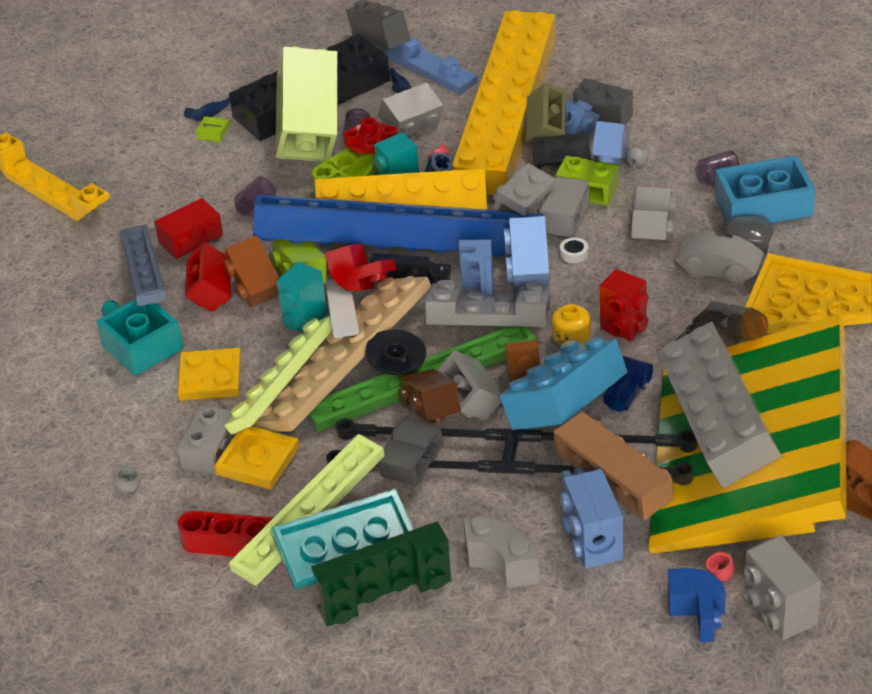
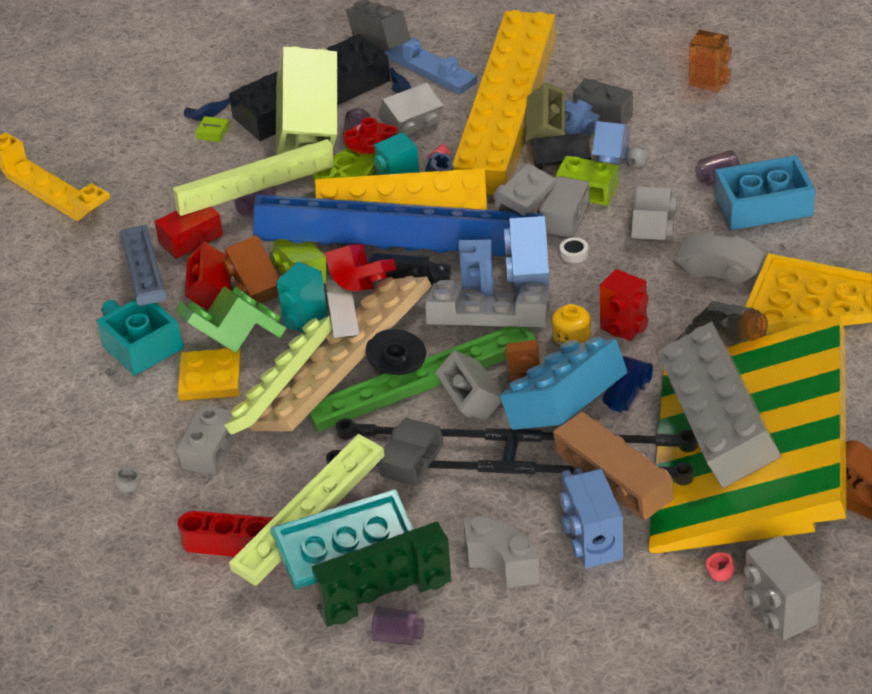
(231, 317): none -> bright green bracket
(253, 177): none -> yellowish green plate
(257, 457): yellow plate -> none
(397, 626): none -> clear purple brick
(429, 395): reddish brown brick -> none
(699, 594): blue brick -> none
(709, 60): none -> clear orange brick
(751, 228): dark grey hair -> none

